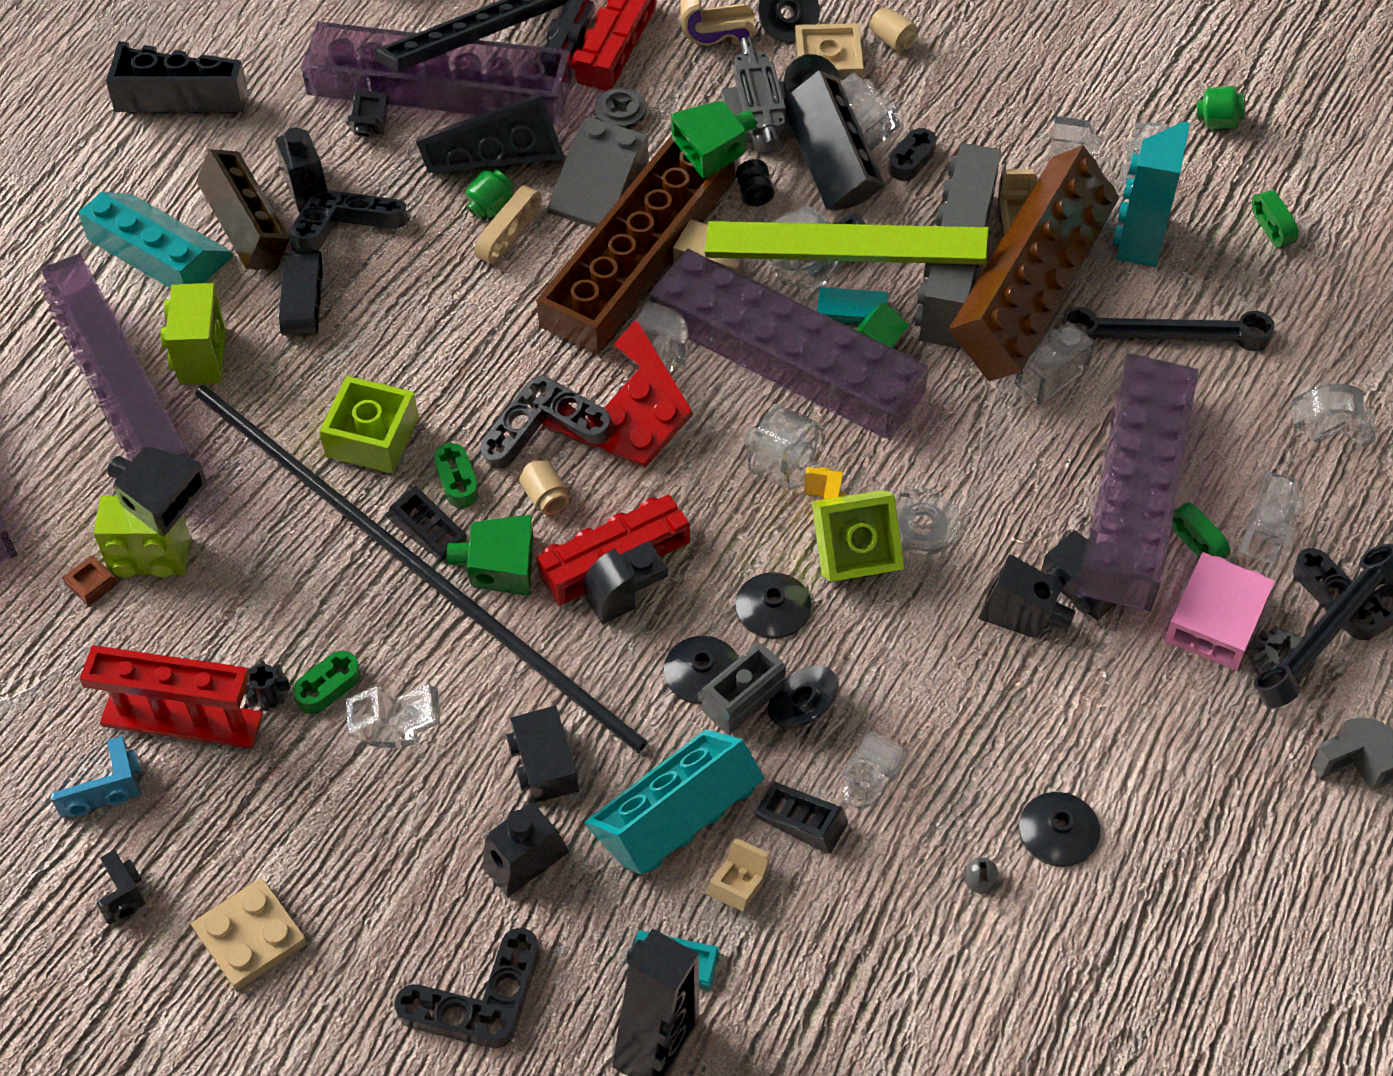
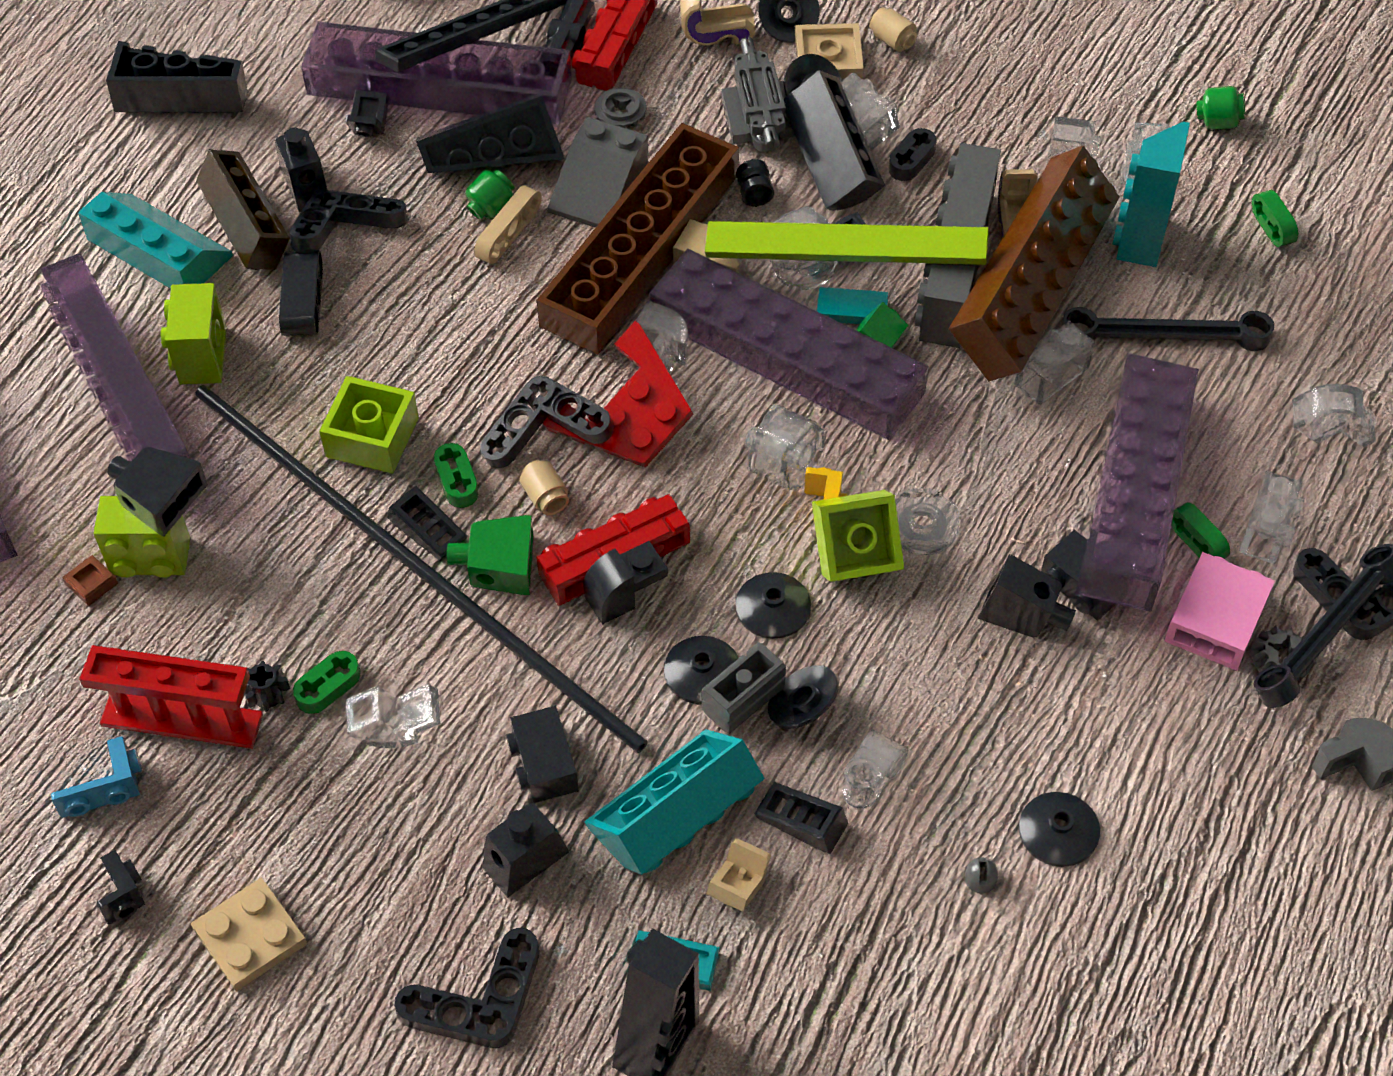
(711, 135): green torso -> none

